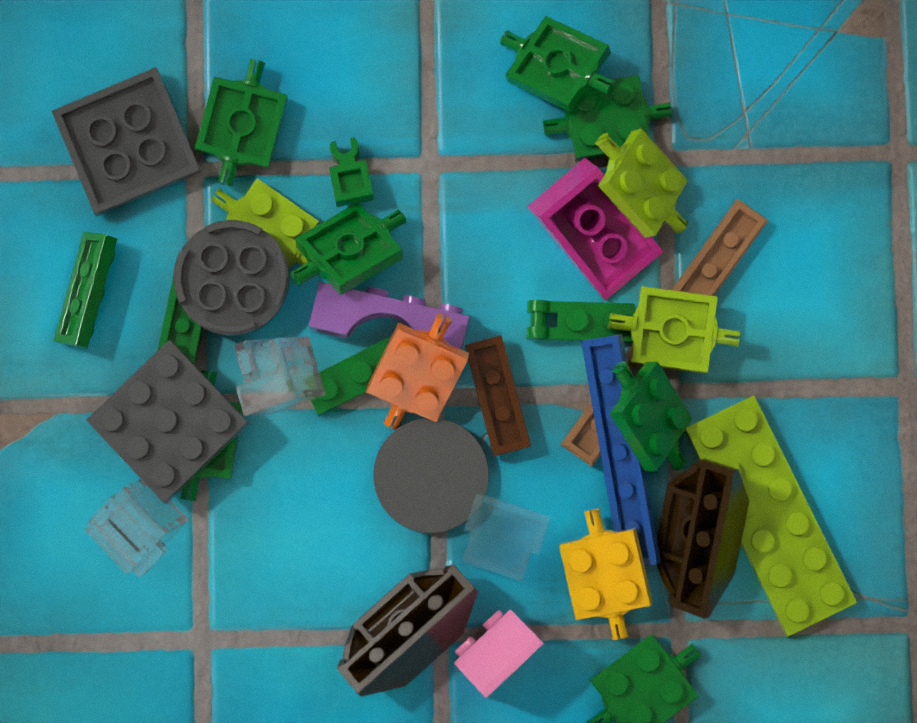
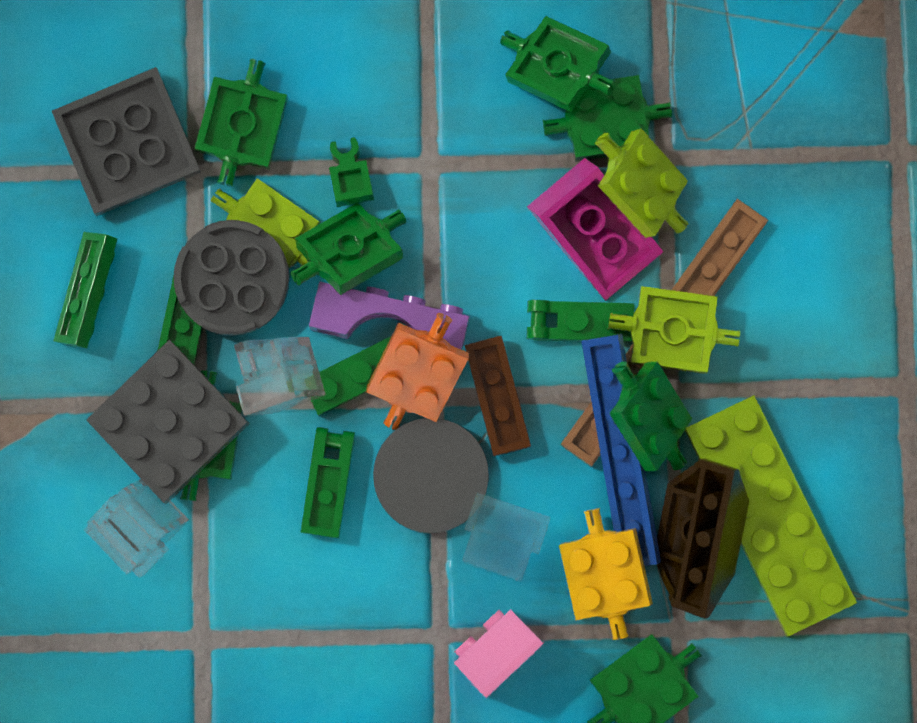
(327, 484): none -> green plate
(407, 630): dark brown wedge -> none

